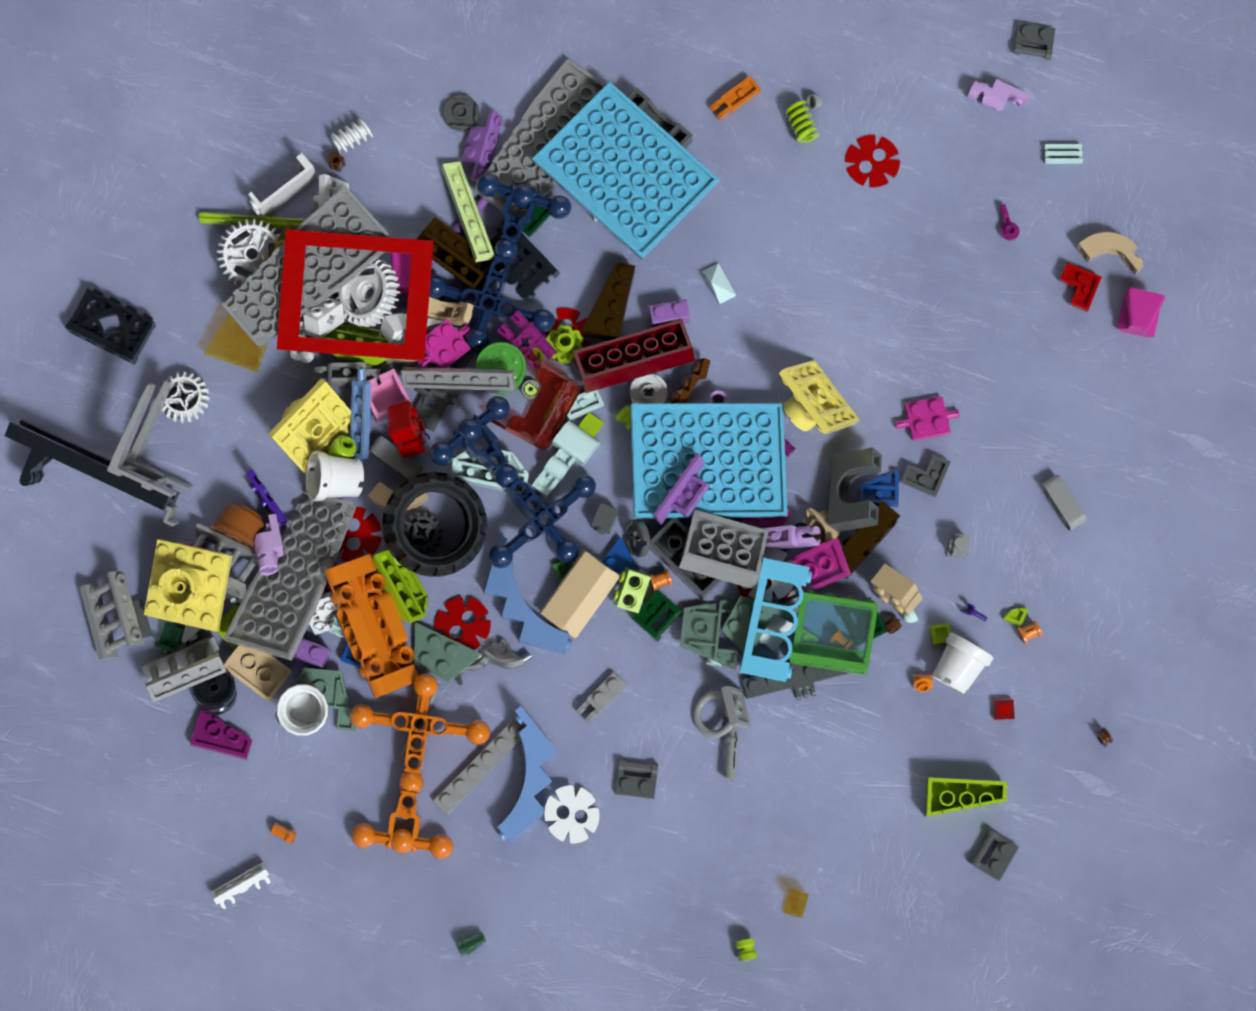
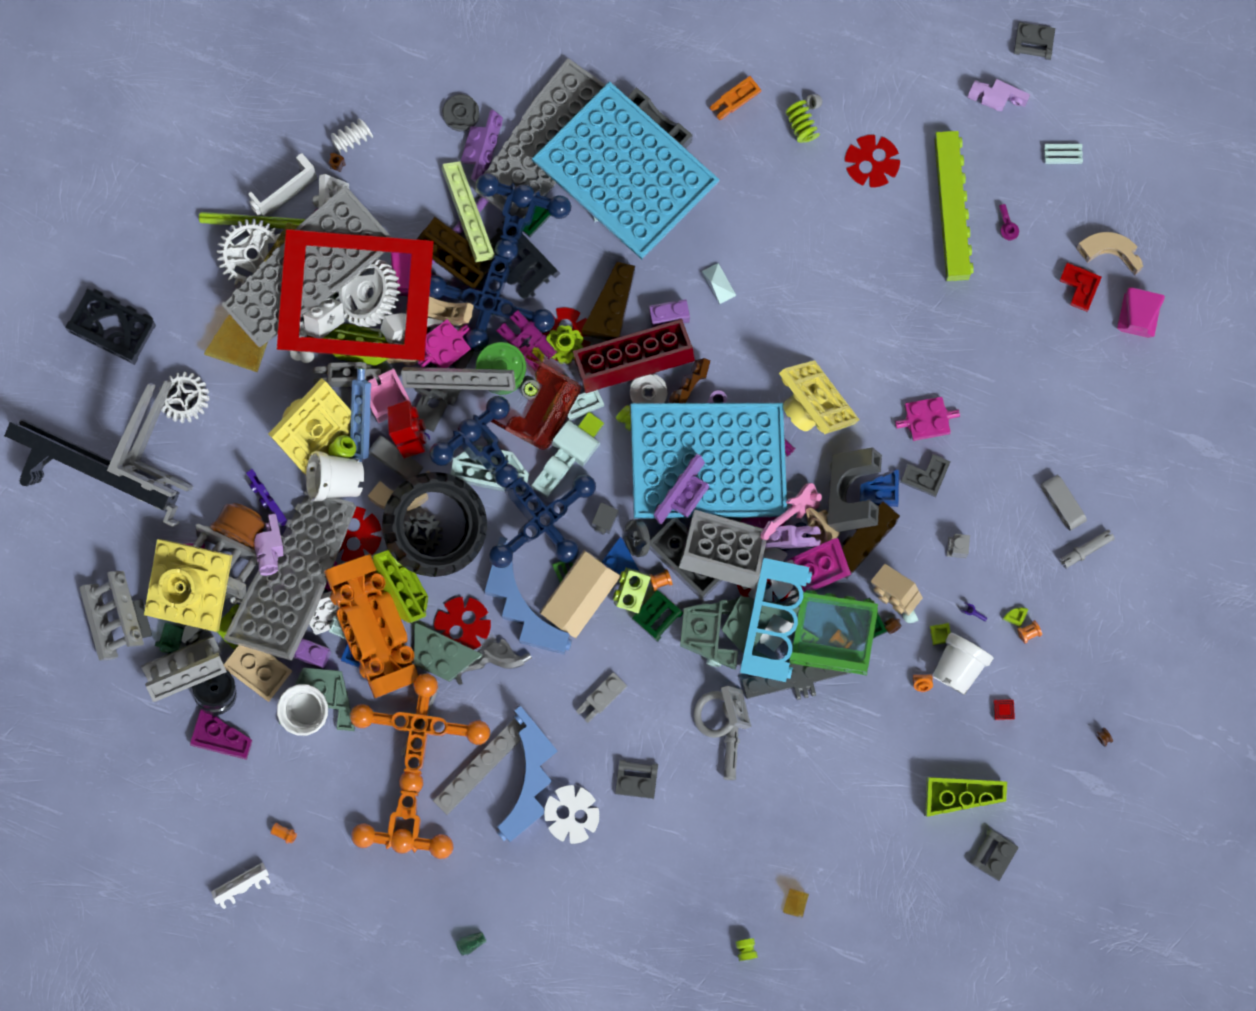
(807, 498): none -> bright pink piece
(952, 206): none -> lime brick
(1081, 552): none -> light grey pin

